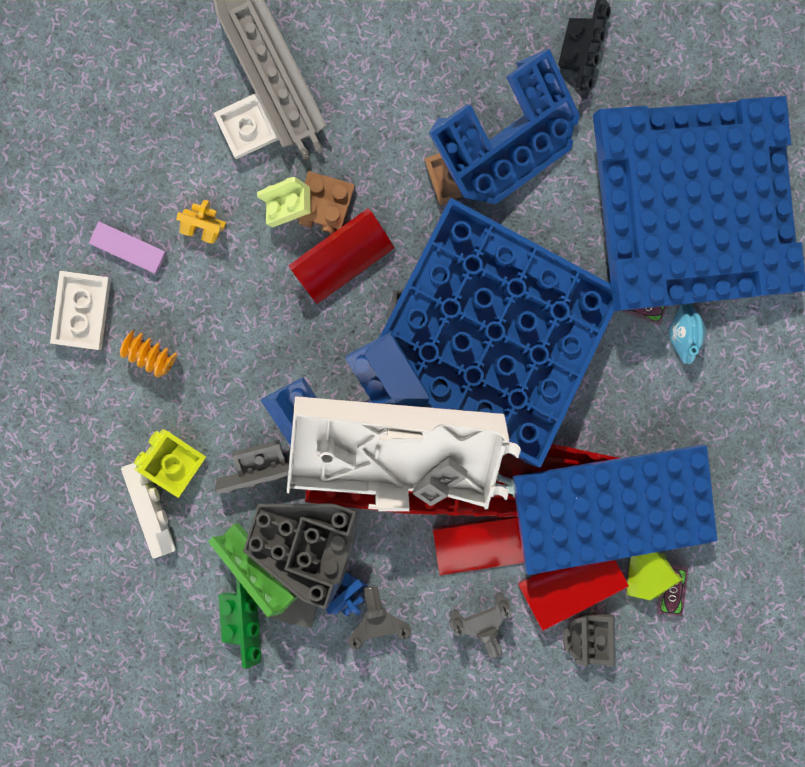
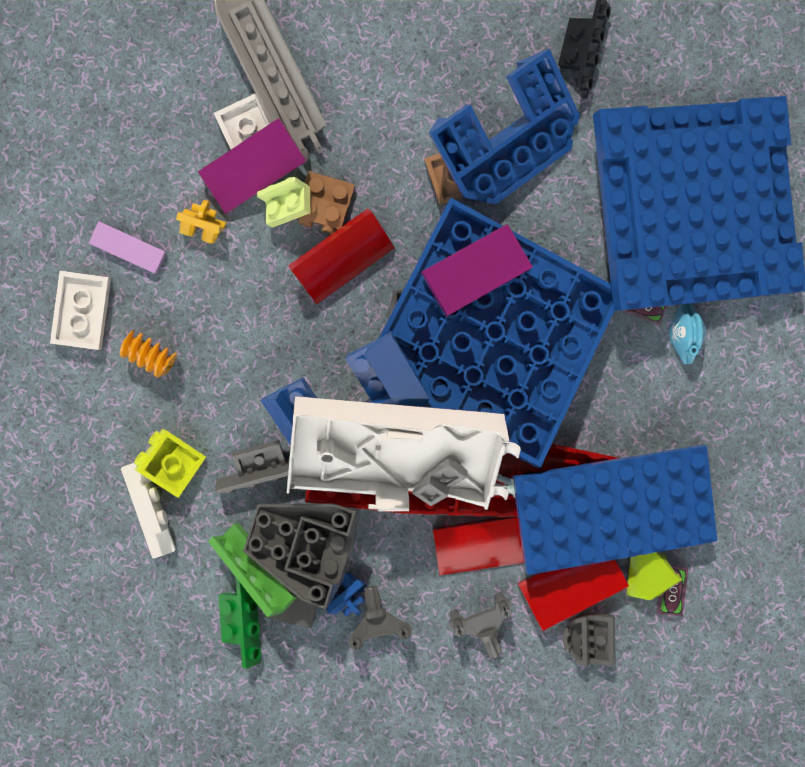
(252, 165): none -> magenta tile
(476, 270): none -> magenta tile

